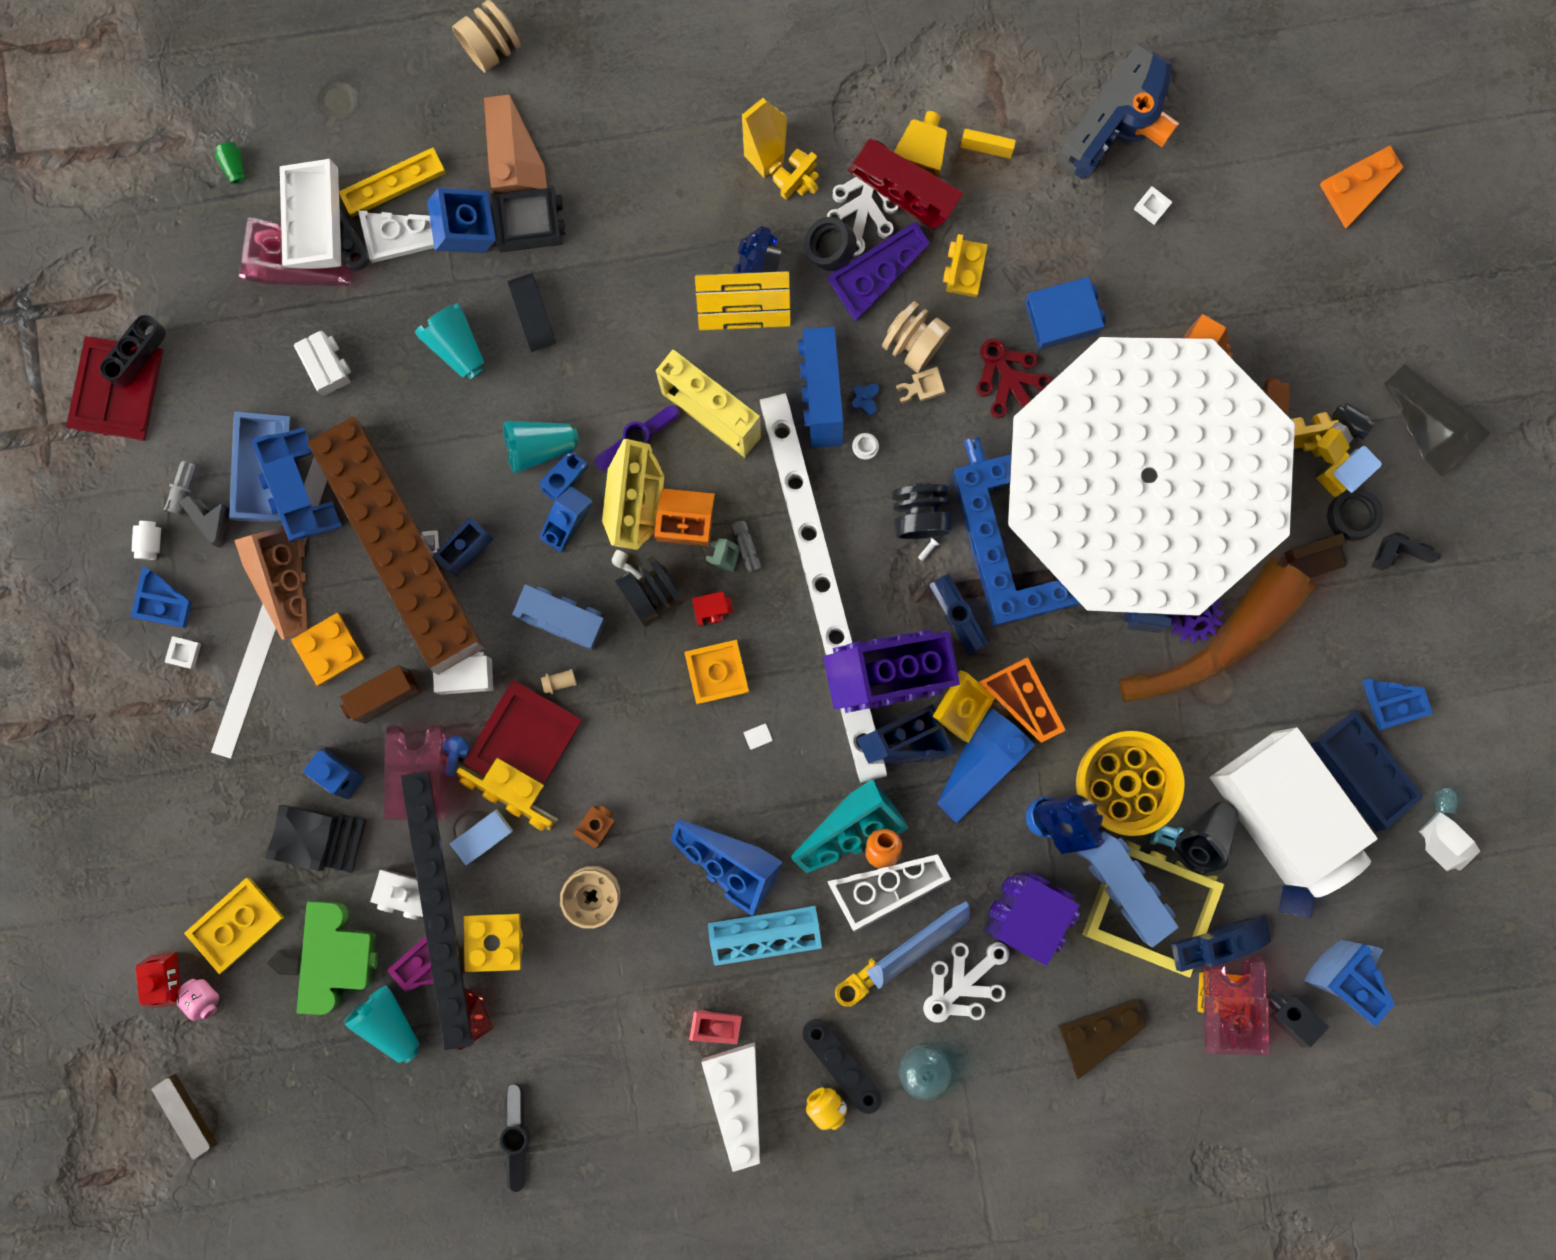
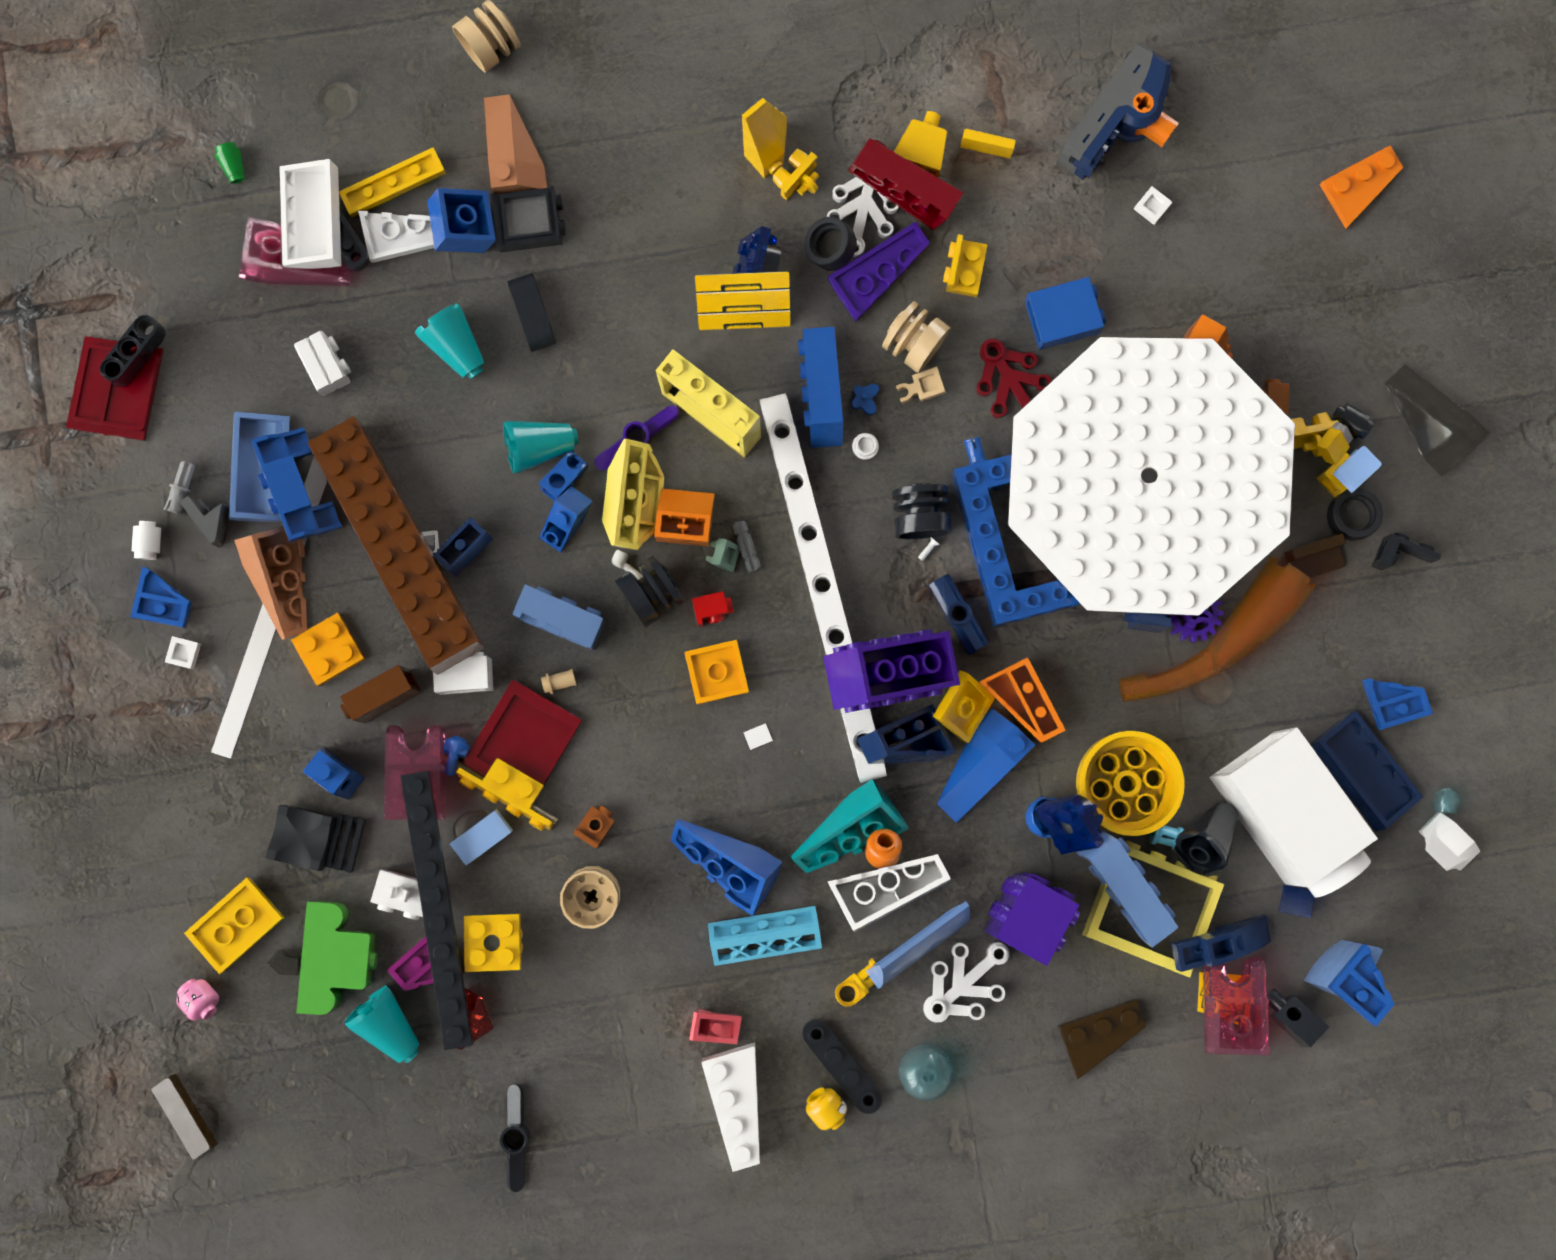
(158, 980): red torso -> none

